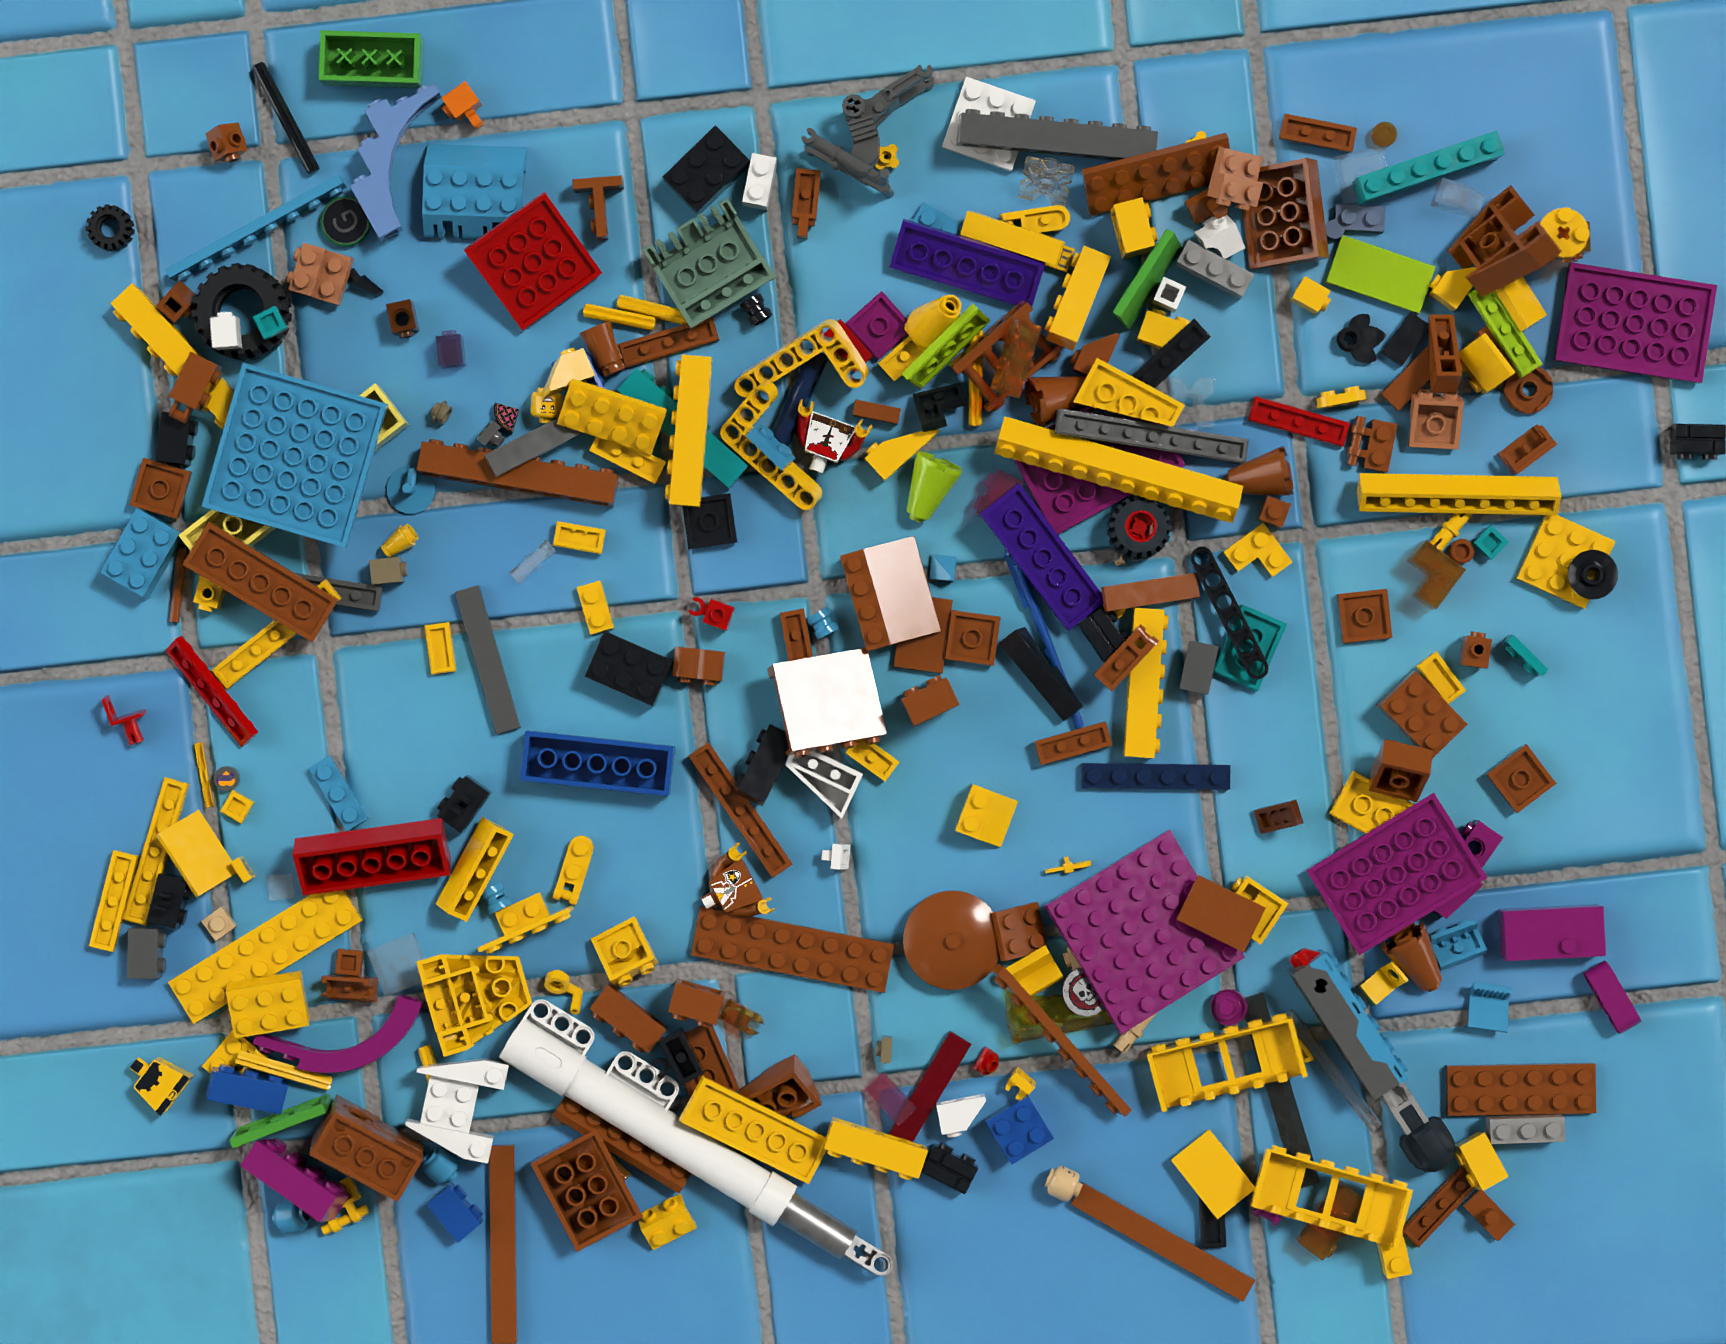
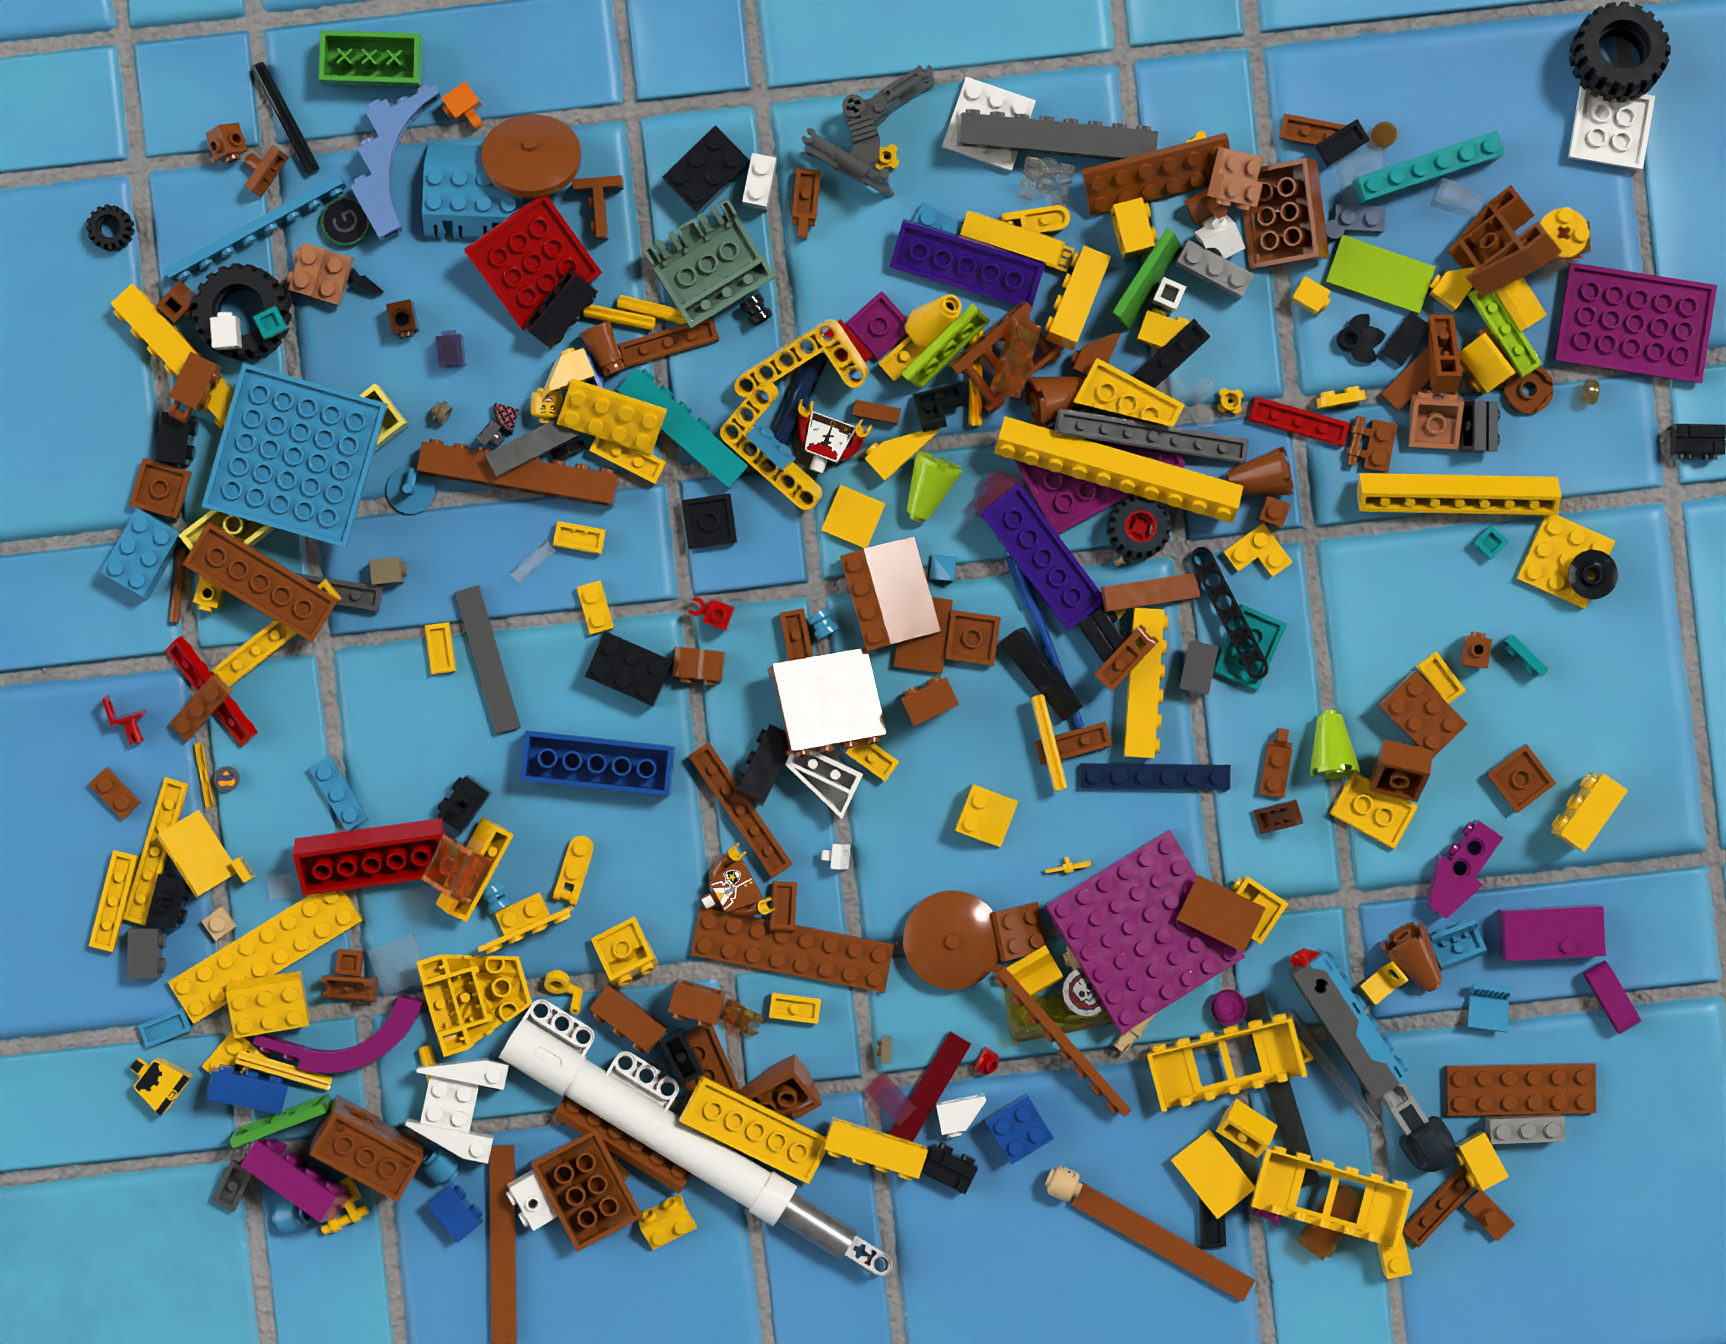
(115, 793): none -> dark orange plate
(165, 1027): none -> dark azure tile
(201, 707): none -> dark orange plate
(232, 1186): none -> dark grey plate
(237, 806): yellow tile -> none
(264, 169): none -> dark orange tile
(400, 540): yellow cone -> none
(457, 869): none -> clear orange brick
(531, 155): none -> dark orange dish
(532, 1200): none -> white brick
(561, 308): none -> black brick
(568, 449): none -> black tile
(690, 431): yellow brick -> none
(784, 901): none -> dark orange tile
(795, 1007): none -> yellow plate
(853, 516): none -> yellow tile
(1023, 1081): yellow tile -> none
(1049, 742): none -> yellow axle
(1236, 397): none -> yellow plate
(1246, 1128): none -> yellow brick
(1276, 765): none -> dark orange hinge
(1332, 748): none -> lime cone
(1342, 143): none -> black tile
(1364, 615): dark orange tile -> none
(1396, 874): magenta plate -> none
(1440, 574): clear orange brick -> none
(1450, 529): yellow pin -> none
(1461, 551): dark orange tile -> none
(1480, 427): none -> black brick
(1526, 449): dark orange hinge -> none
(1588, 810): none -> yellow brick
(1590, 392): none -> clear orange tile
(1611, 130): none -> white plate
(1638, 29): none -> black tyre

